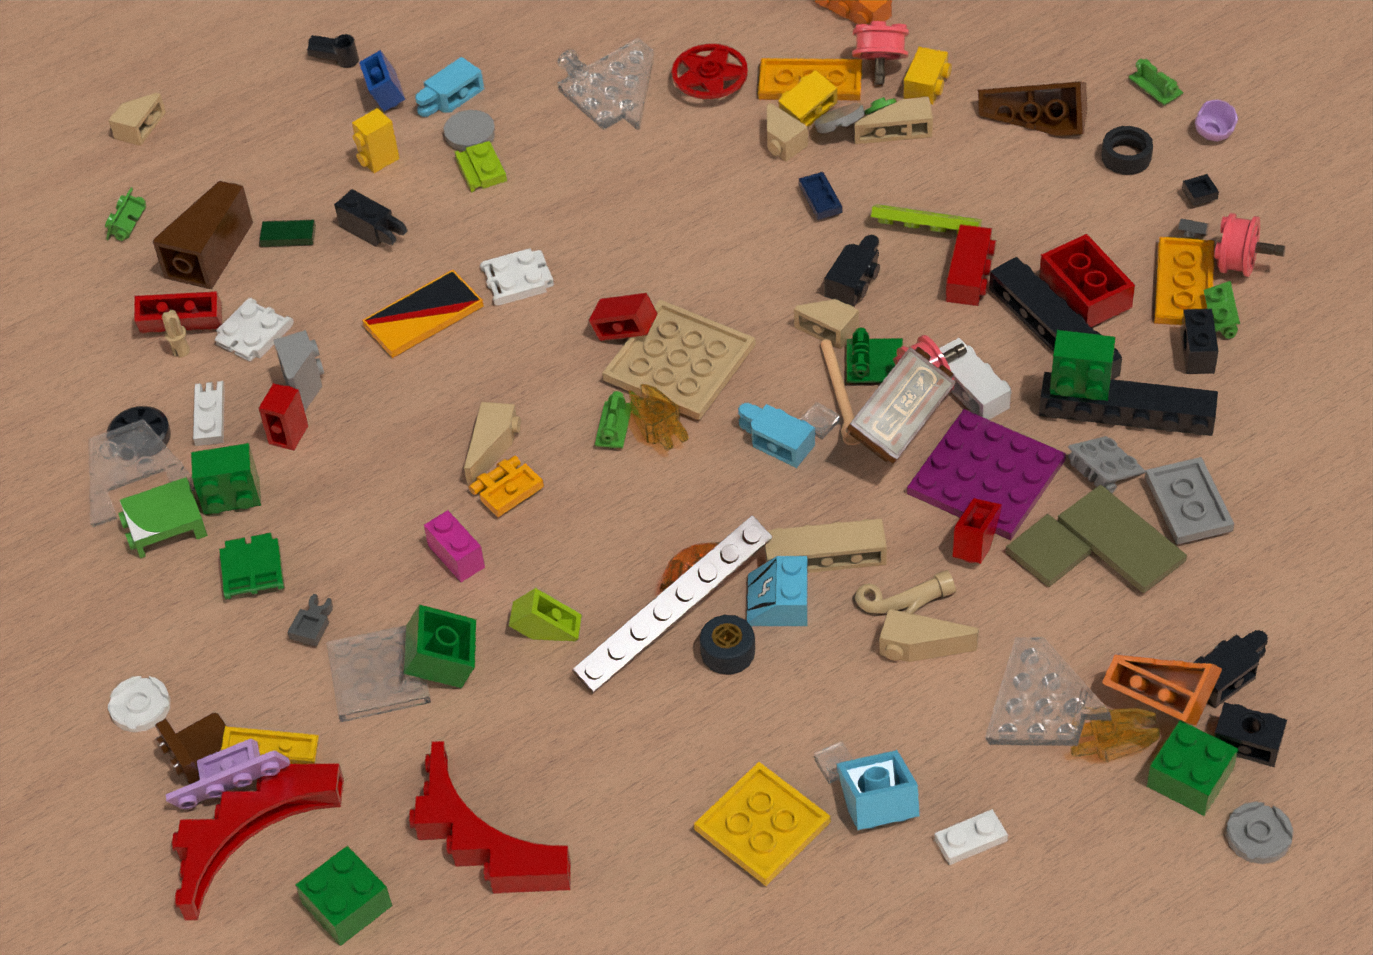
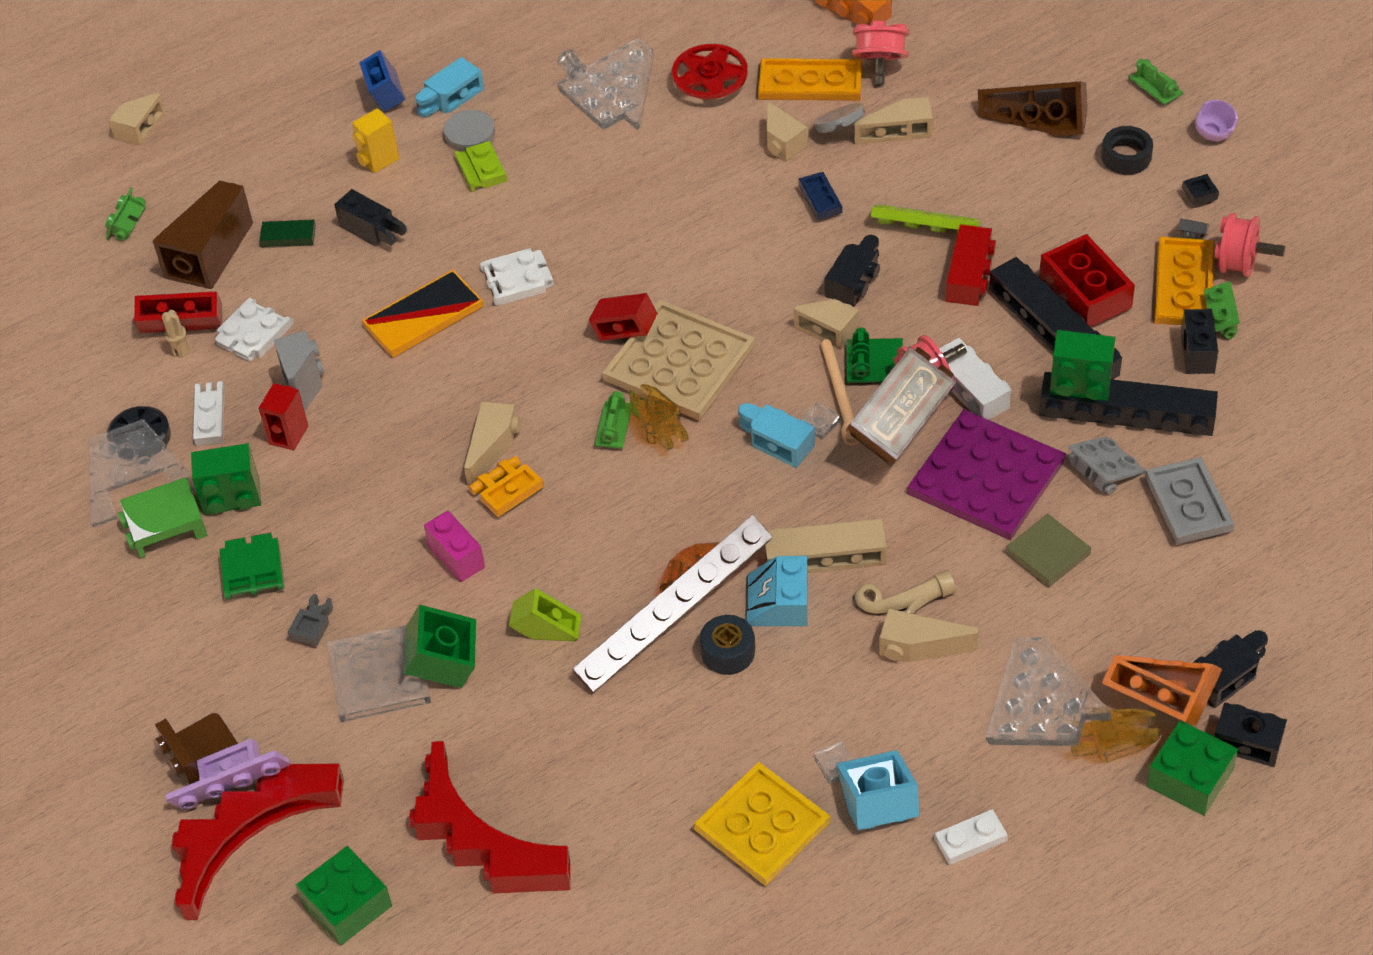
(139, 703): white tile -> none
(297, 747): yellow tile -> none
(339, 48): black piece -> none
(809, 98): yellow brick -> none
(878, 105): bright green piece -> none
(927, 74): yellow brick -> none
(976, 530): red slope -> none
(1122, 538): olive tile -> none
(1259, 833): light grey tile -> none

